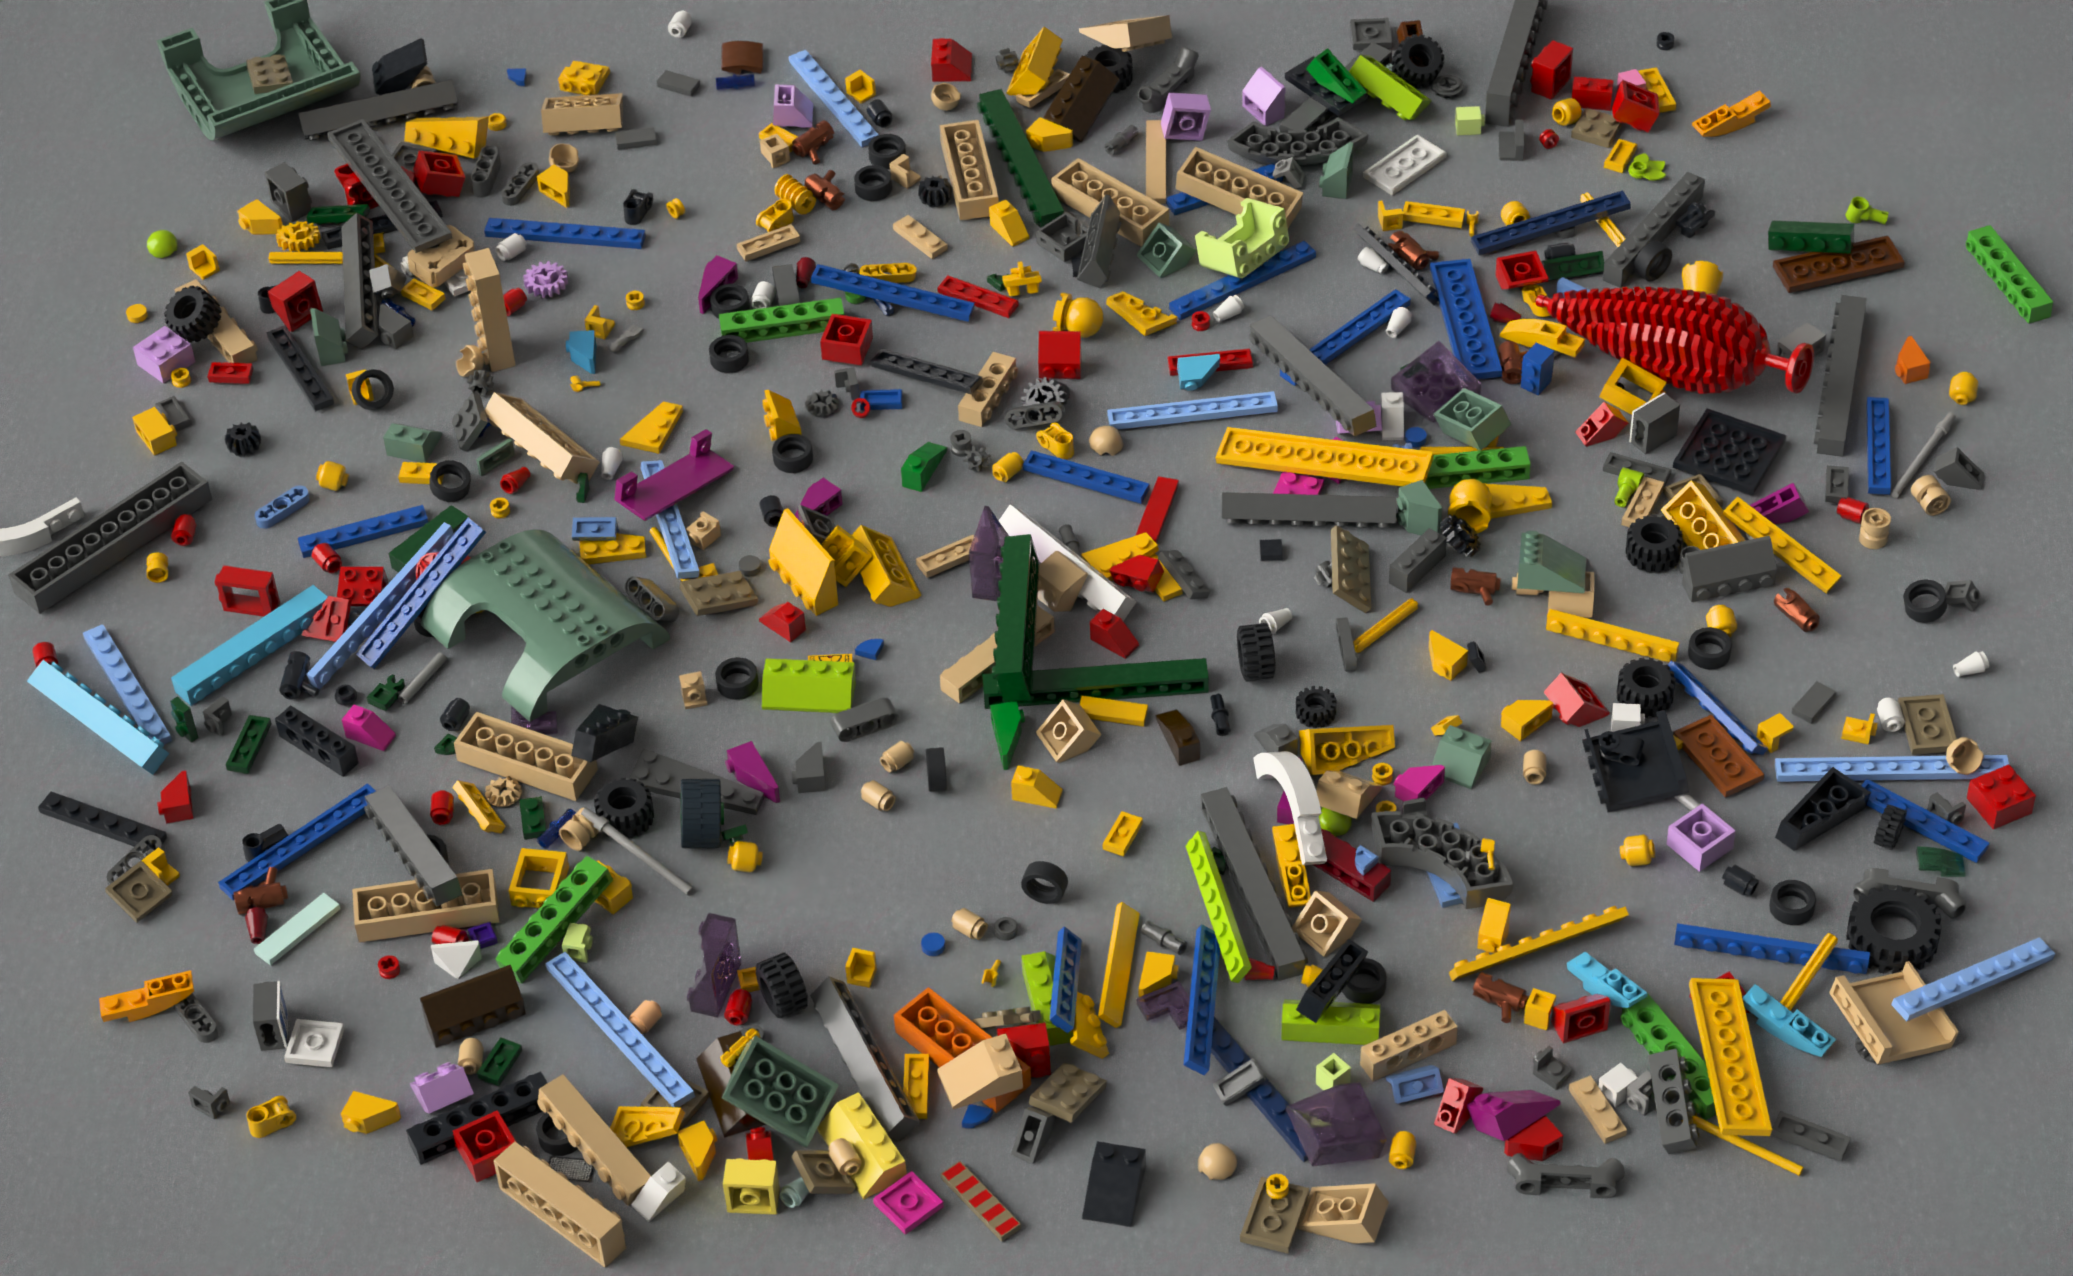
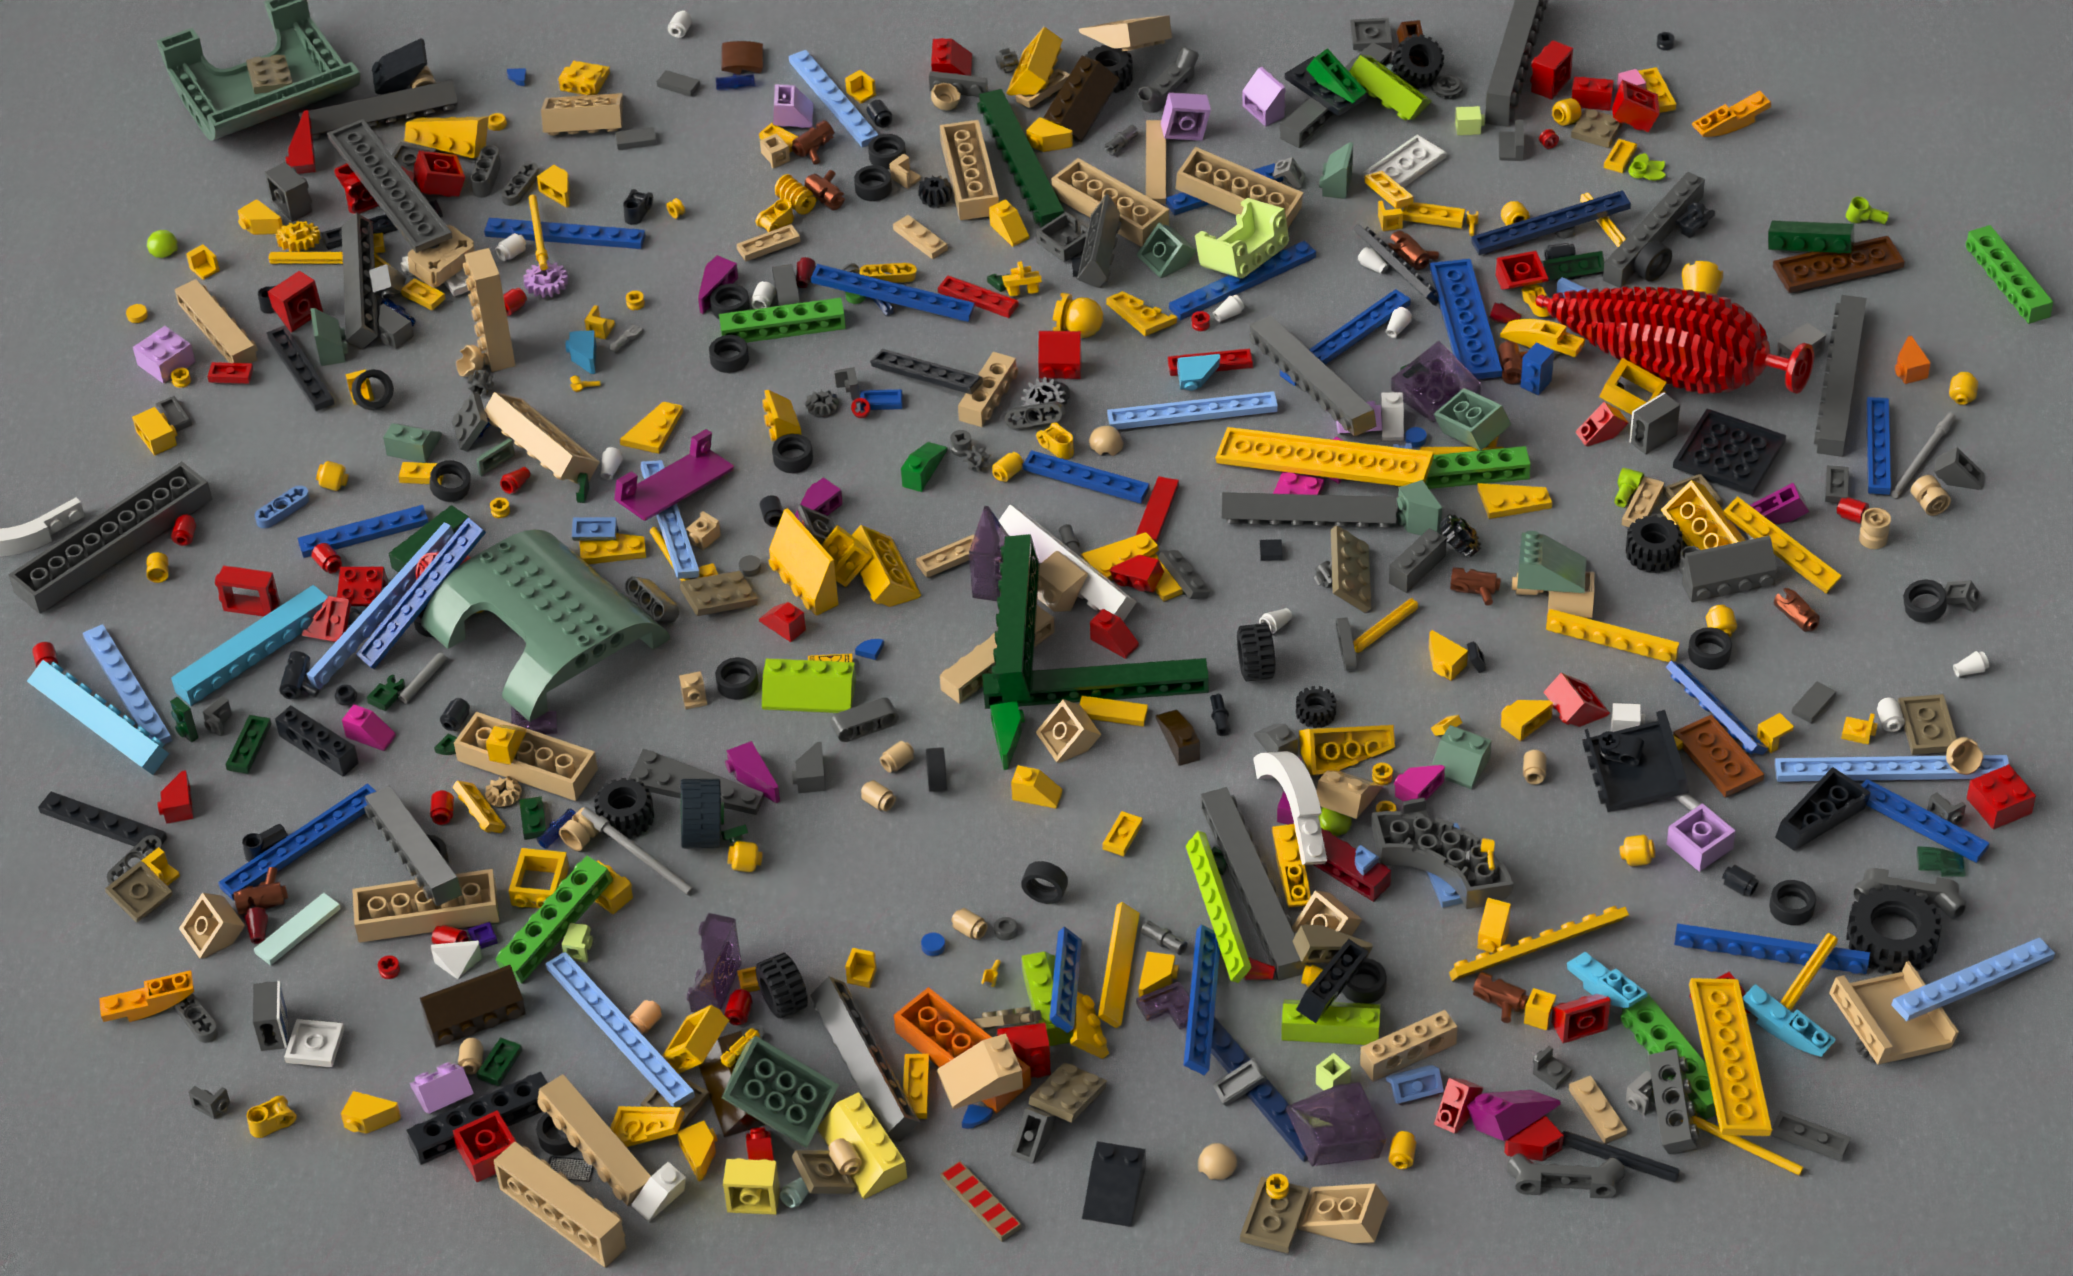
(192, 314): black tyre -> none
(211, 925): none -> tan slope
(242, 439): black gear -> none
(302, 148): none -> red slope
(336, 214): dark green plate -> none
(504, 743): none -> yellow slope
(541, 252): none -> yellow bar
(564, 156): tan hair -> none
(603, 733): black wedge -> none
(695, 1039): none -> yellow window
(846, 339): red brick -> none
(908, 1202): dark pink plate -> none
(965, 84): none -> dark grey plate
(1307, 148): dark grey brick -> none
(1322, 943): none -> dark tan slope
(1389, 189): none -> yellow plate
(1471, 502): yellow tile -> none
(1615, 1084): white brick -> none
(1616, 462): dark grey tile -> none
(1626, 1158): none -> black axle
(1649, 674): black tyre -> none
(1890, 827): black tyre -> none

